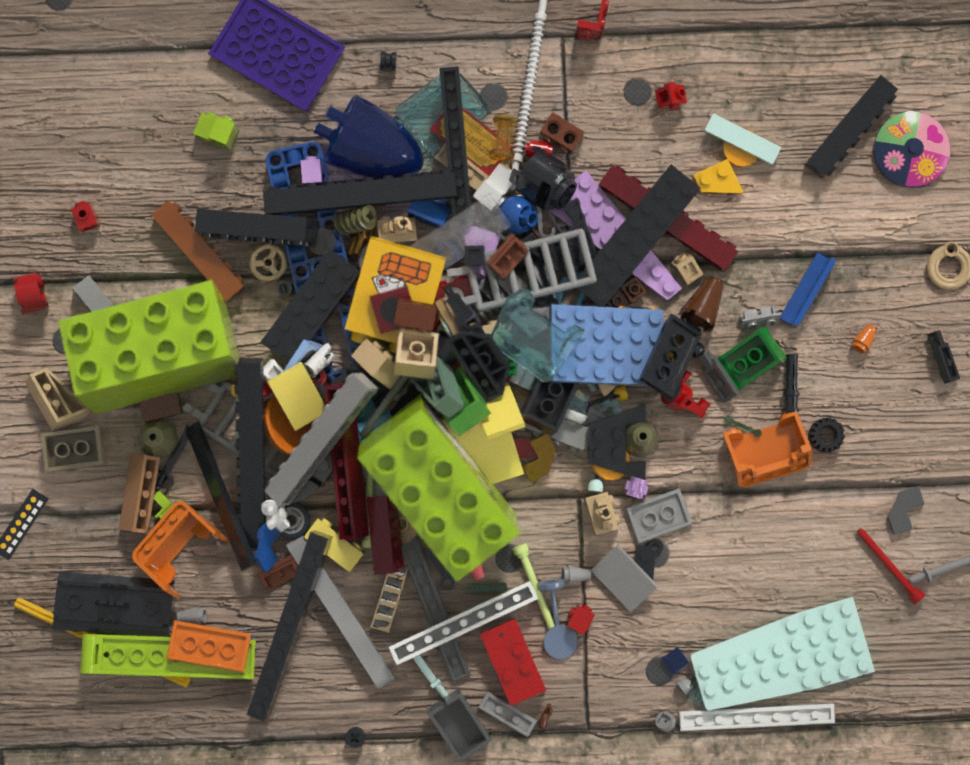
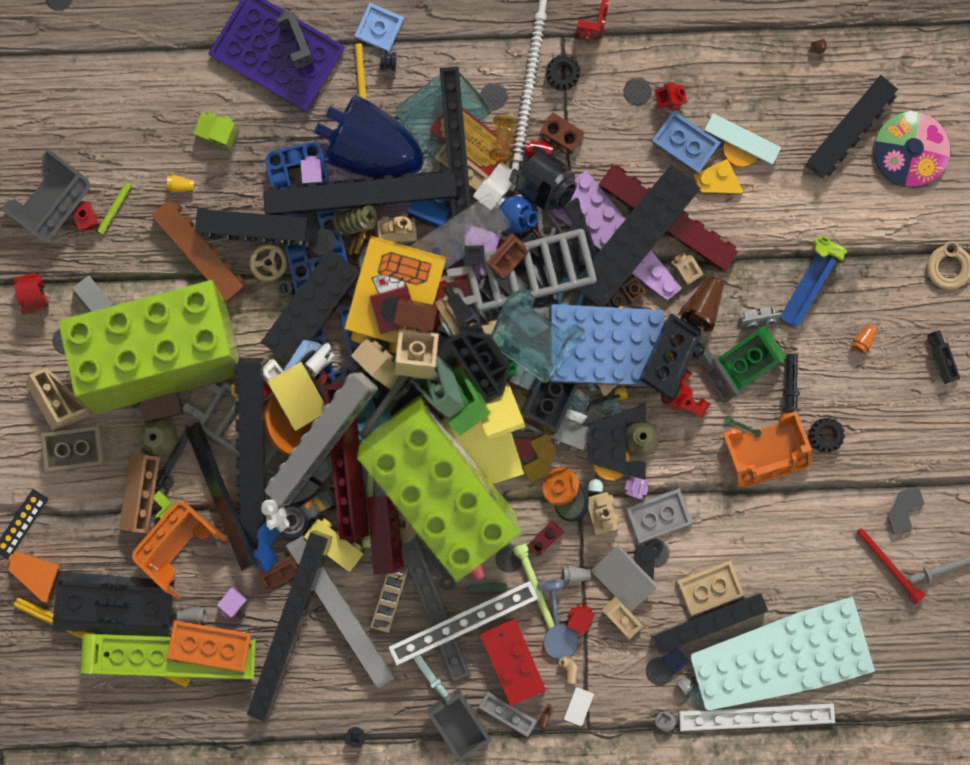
(35, 573): none -> orange slope
(52, 199): none -> dark grey windscreen
(114, 208): none -> lime bar
(179, 184): none -> yellow cone
(231, 602): none -> lavender brick
(302, 57): none -> dark grey panel
(318, 504): none -> dark grey leg
(360, 70): none -> yellow bar
(379, 27): none -> light blue tile
(545, 538): none -> dark red leg
(560, 486): none -> orange tile
(562, 61): none -> black tyre
(570, 667): none -> tan arm
(576, 508): none -> dark grey wheel
(578, 706): none -> white sticker
(622, 618): none -> tan plate
(685, 142): none -> medium blue plate
(709, 622): none -> black brick
(710, 588): none -> tan tile
(819, 46): none -> reddish brown hinge
(824, 247): none -> lime plate

